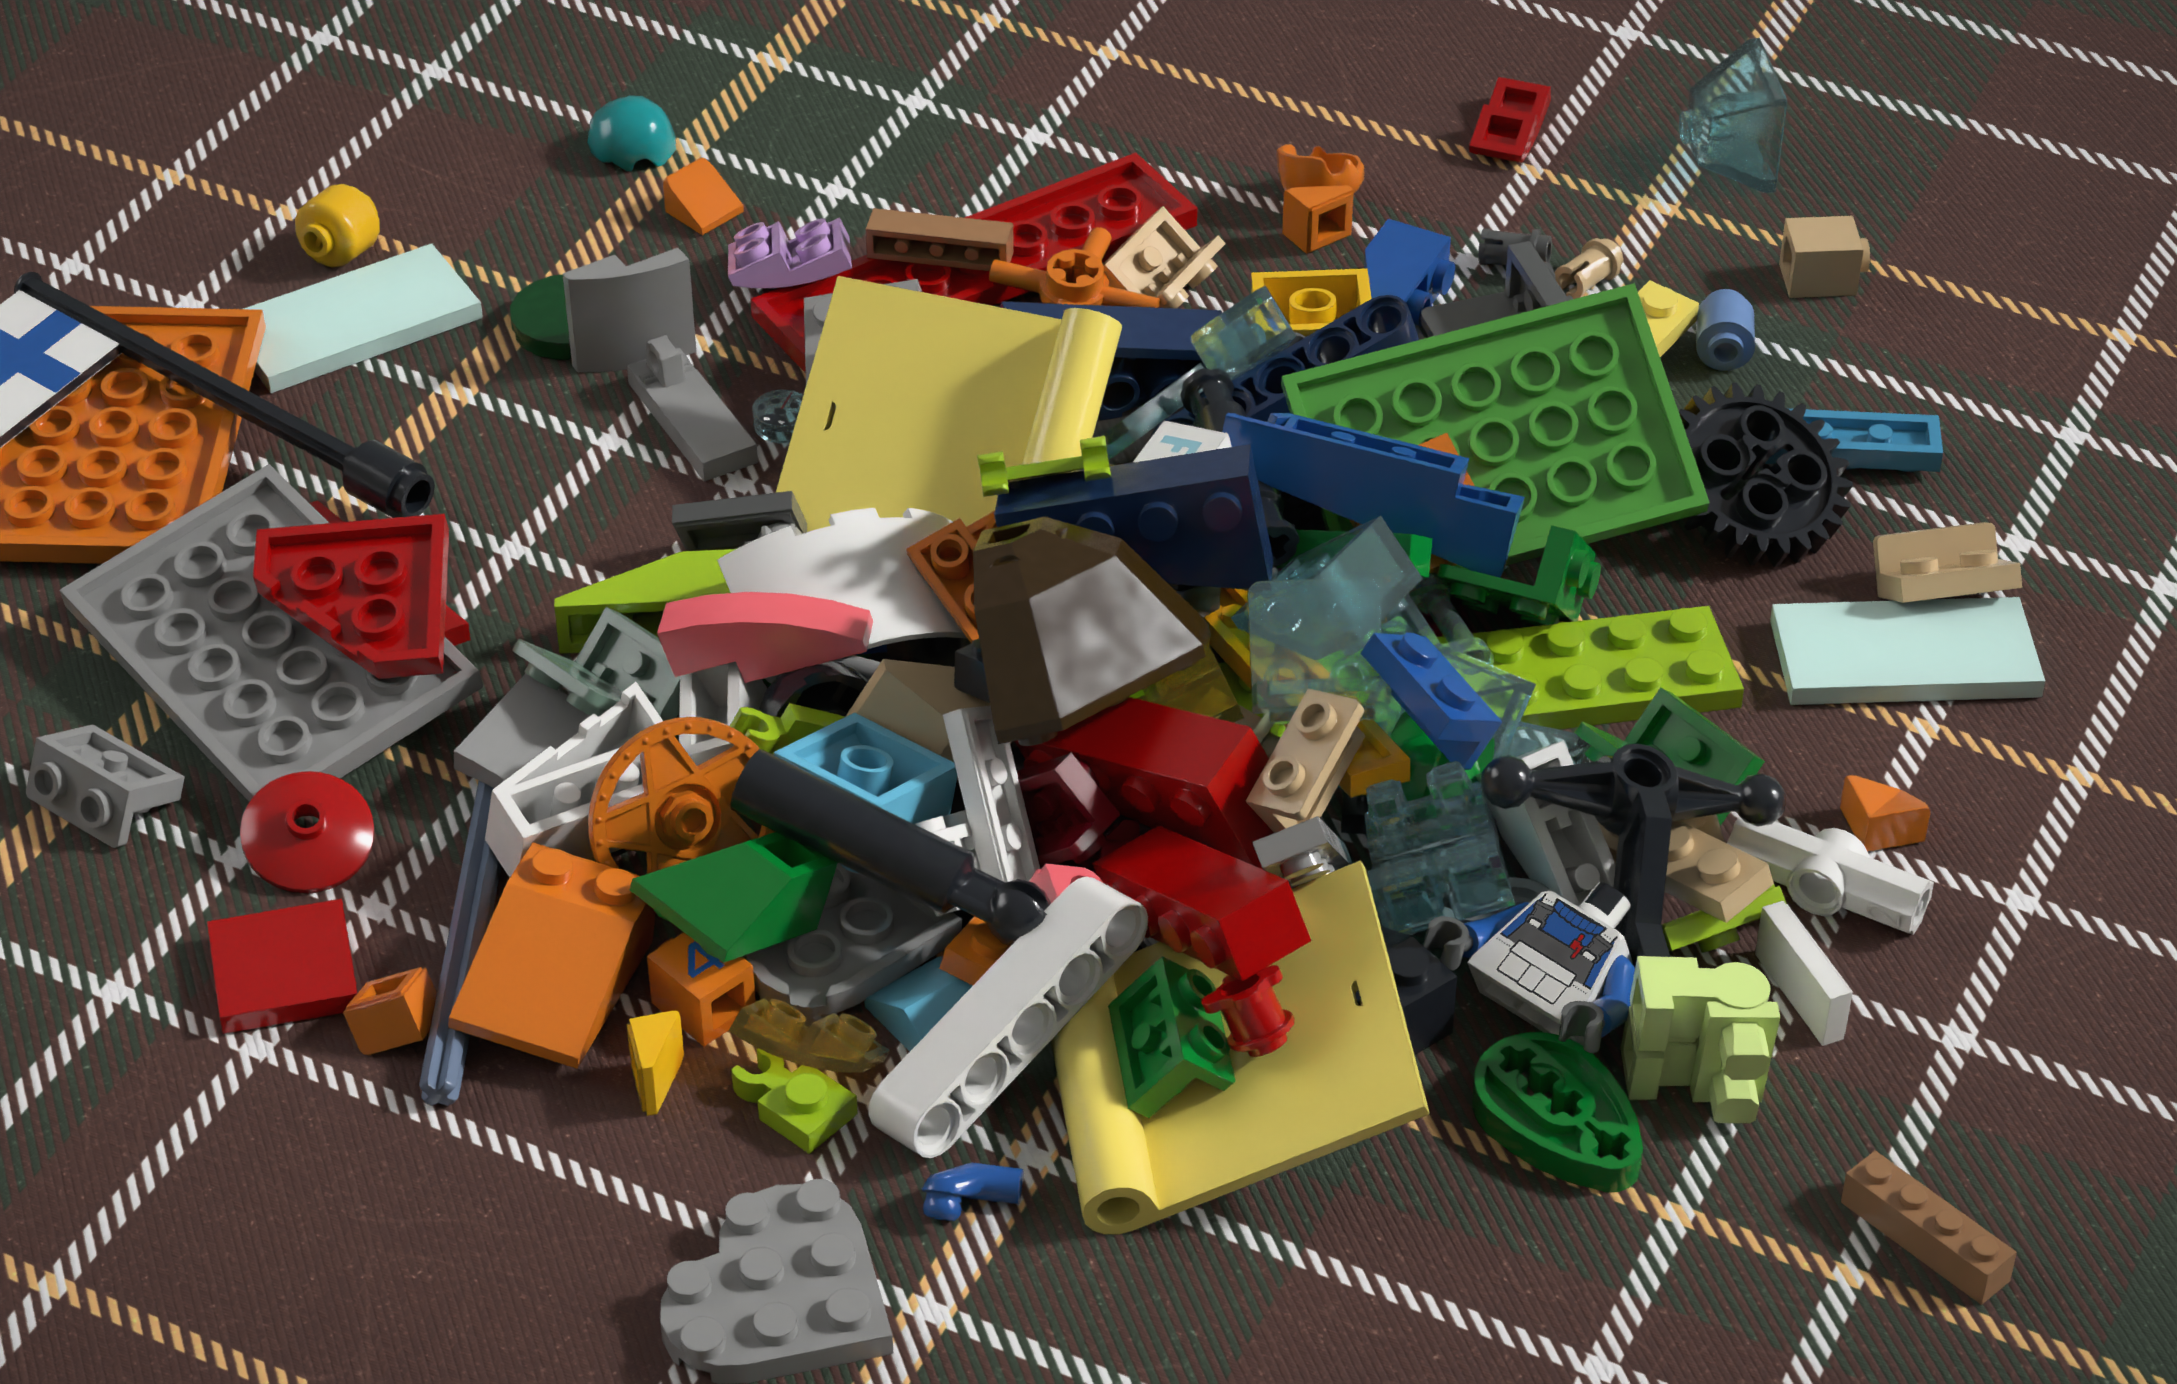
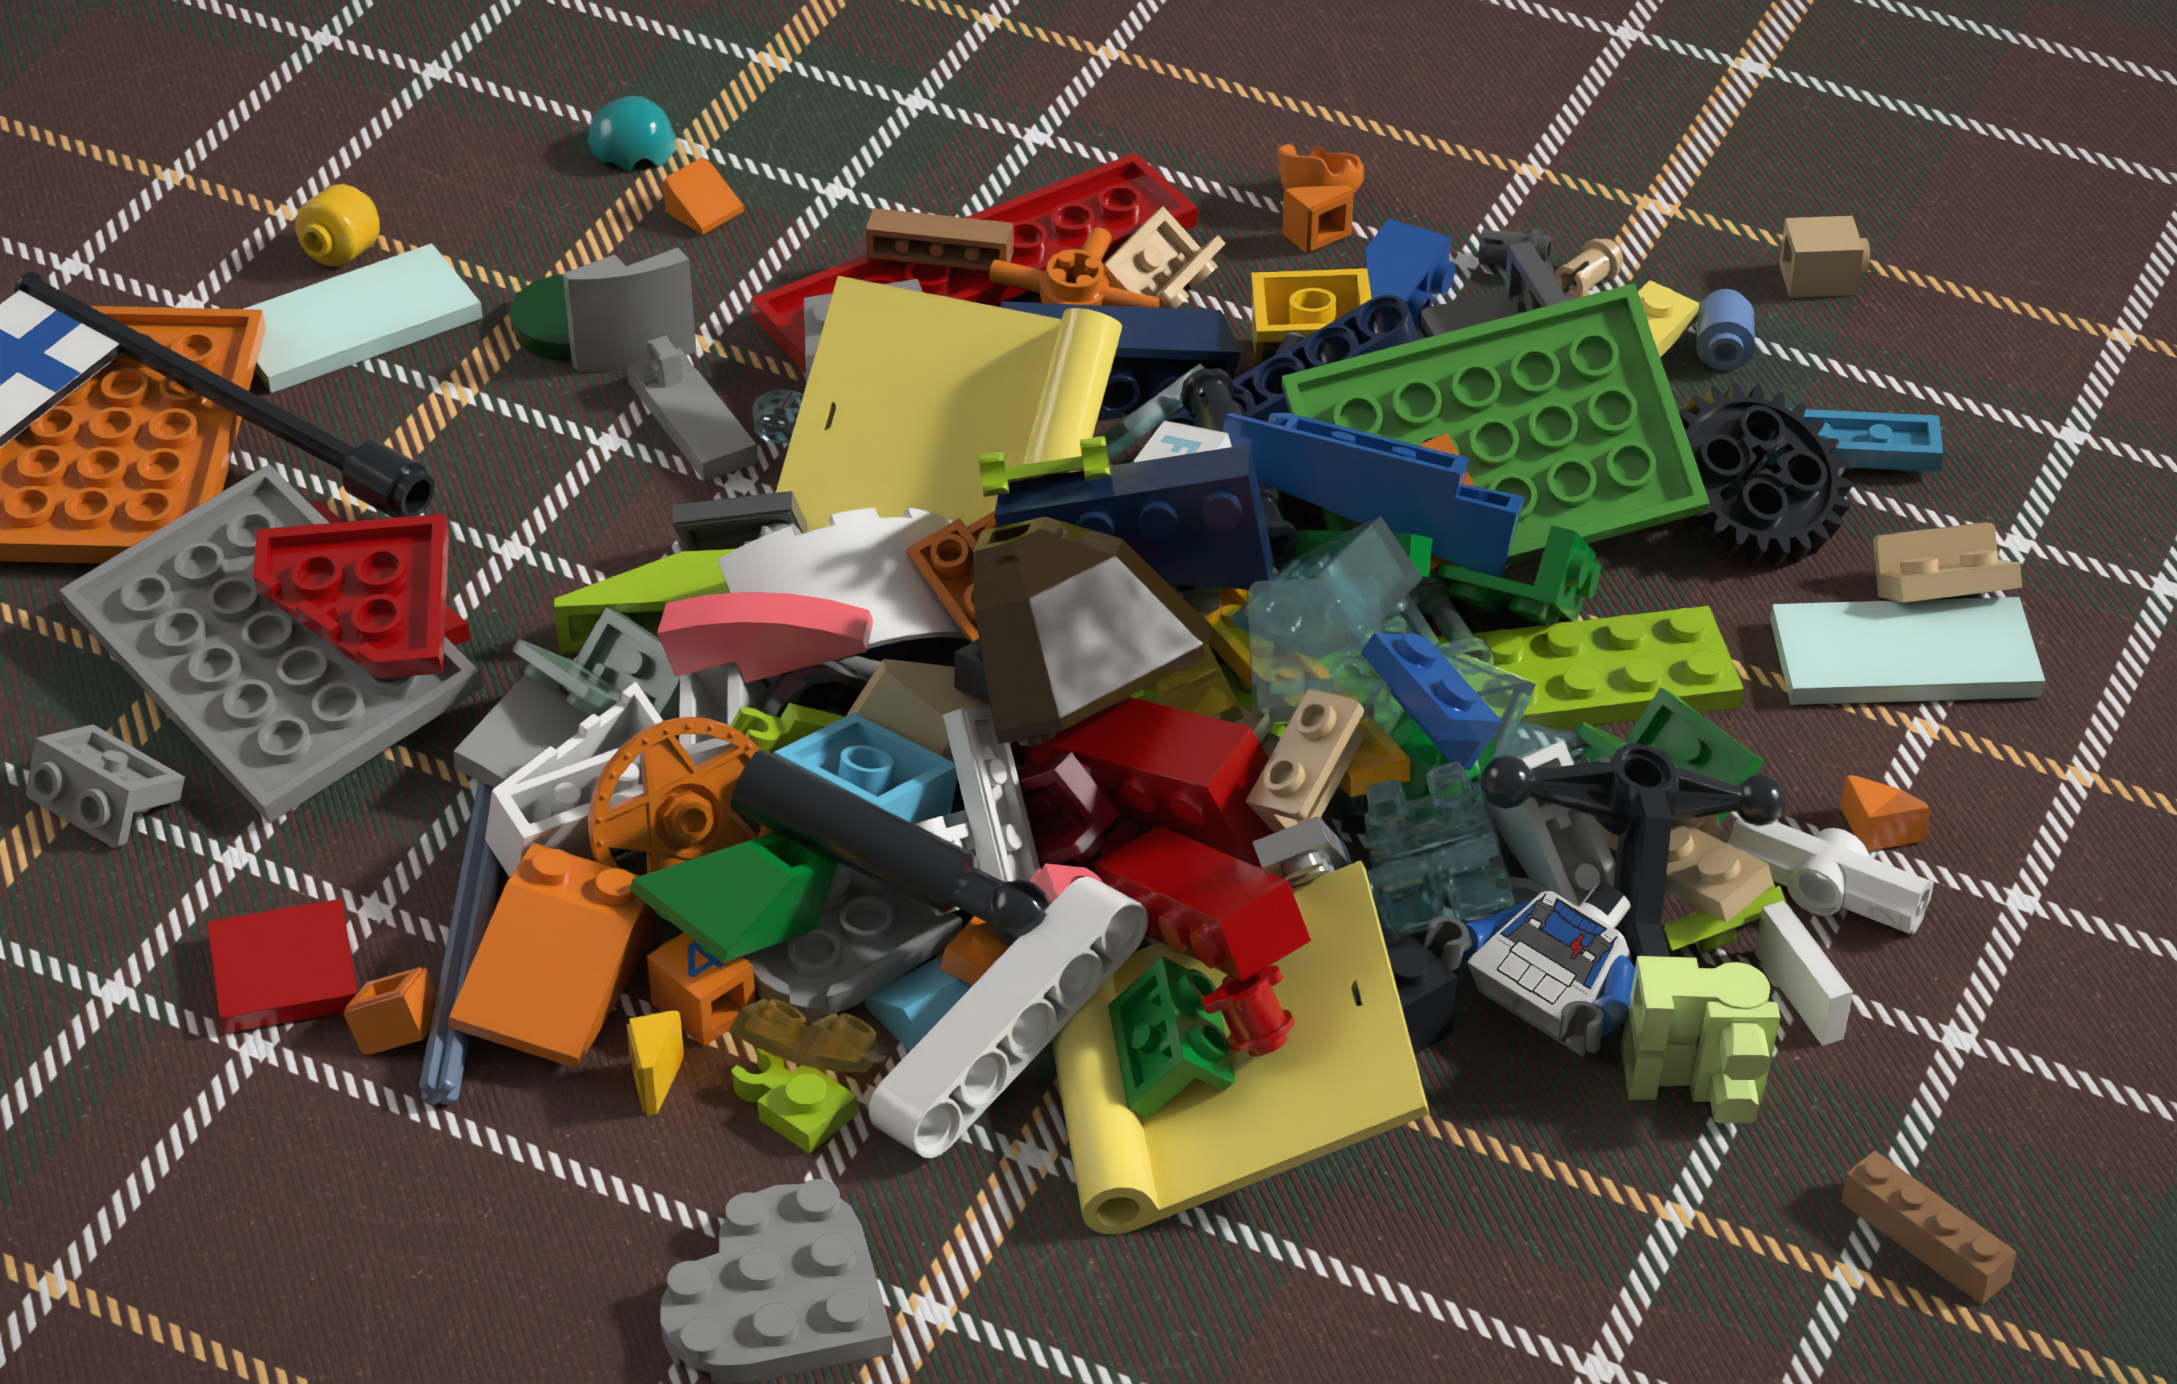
(312, 856): red dish -> none
(769, 260): lavender slope -> none
(970, 1181): blue arm -> none
(1244, 335): clear light blue slope -> none
(1511, 120): red slope -> none
(1558, 1142): green piece -> none
(1738, 118): clear light blue slope -> none

